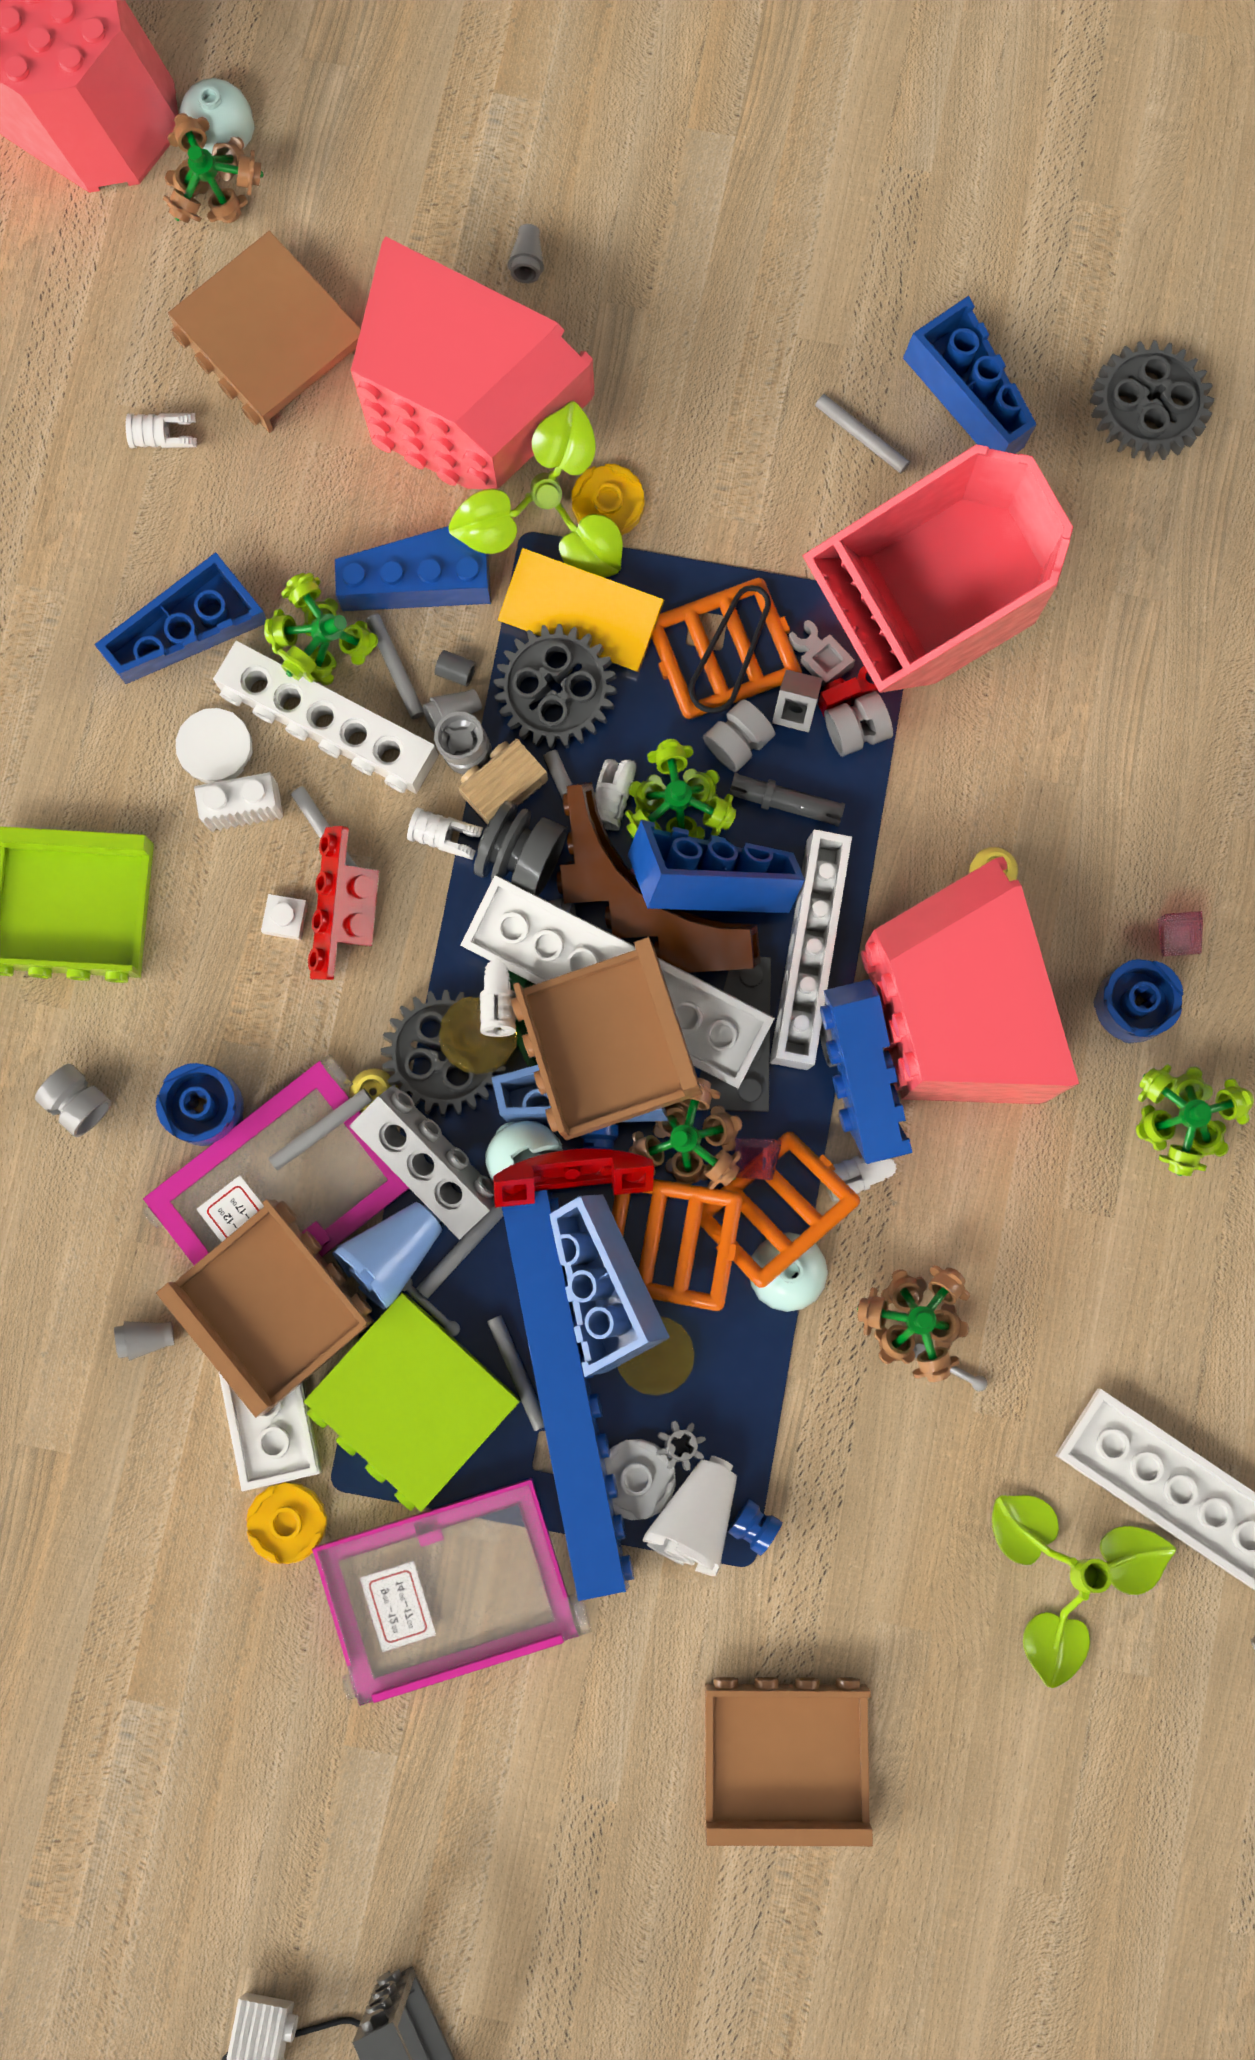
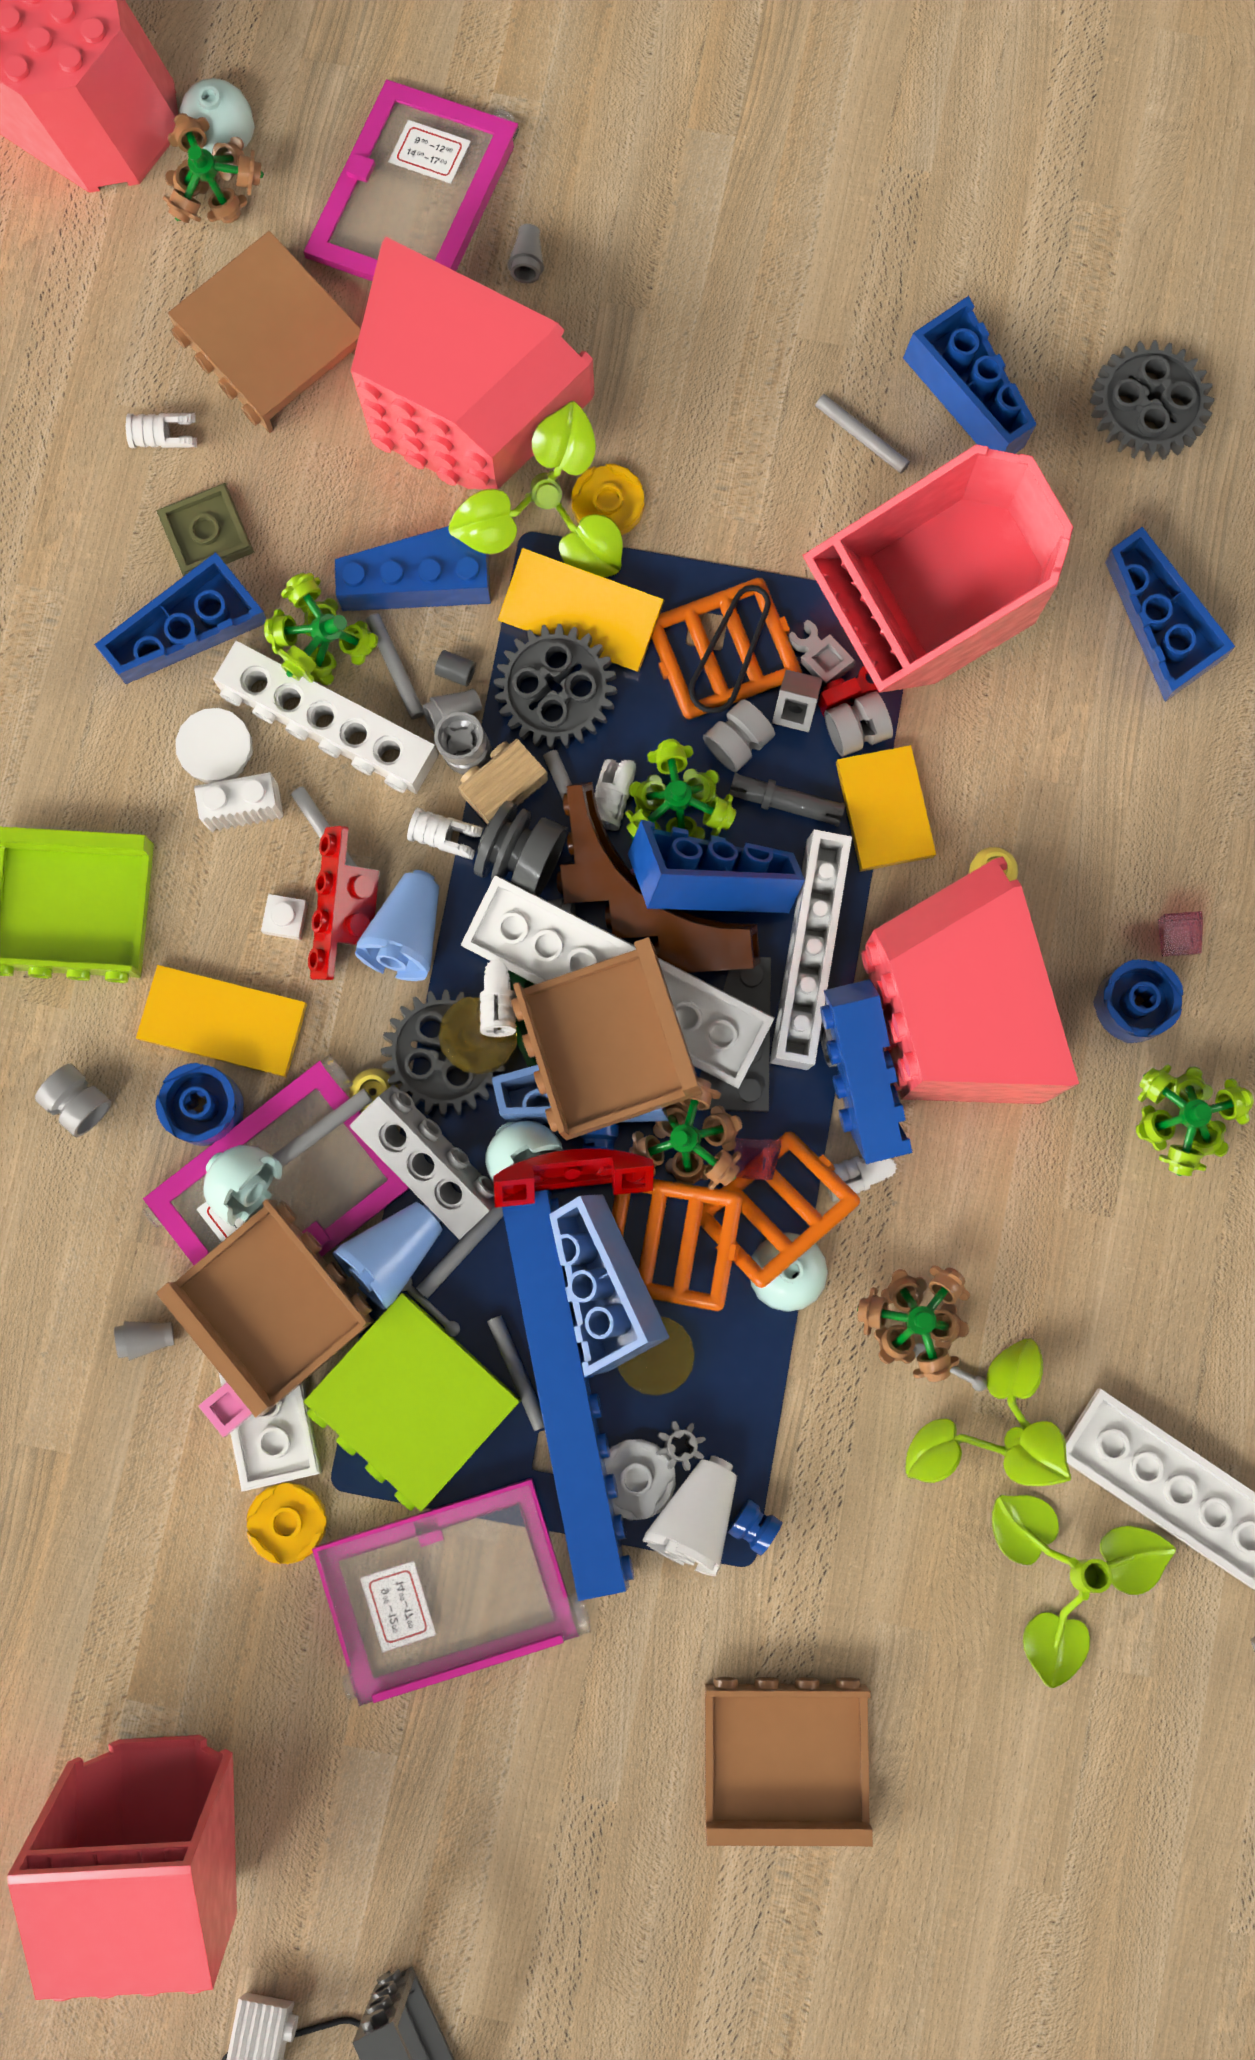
(130, 1872): none -> coral windscreen
(205, 526): none -> olive tile
(221, 1021): none -> yellow tile
(225, 1410): none -> bright pink plate
(239, 1182): none -> light aqua cylinder
(403, 929): none -> light blue cone
(414, 177): none -> door
(885, 808): none -> yellow tile
(1031, 1452): none -> lime plant
(1166, 615): none -> blue wedge

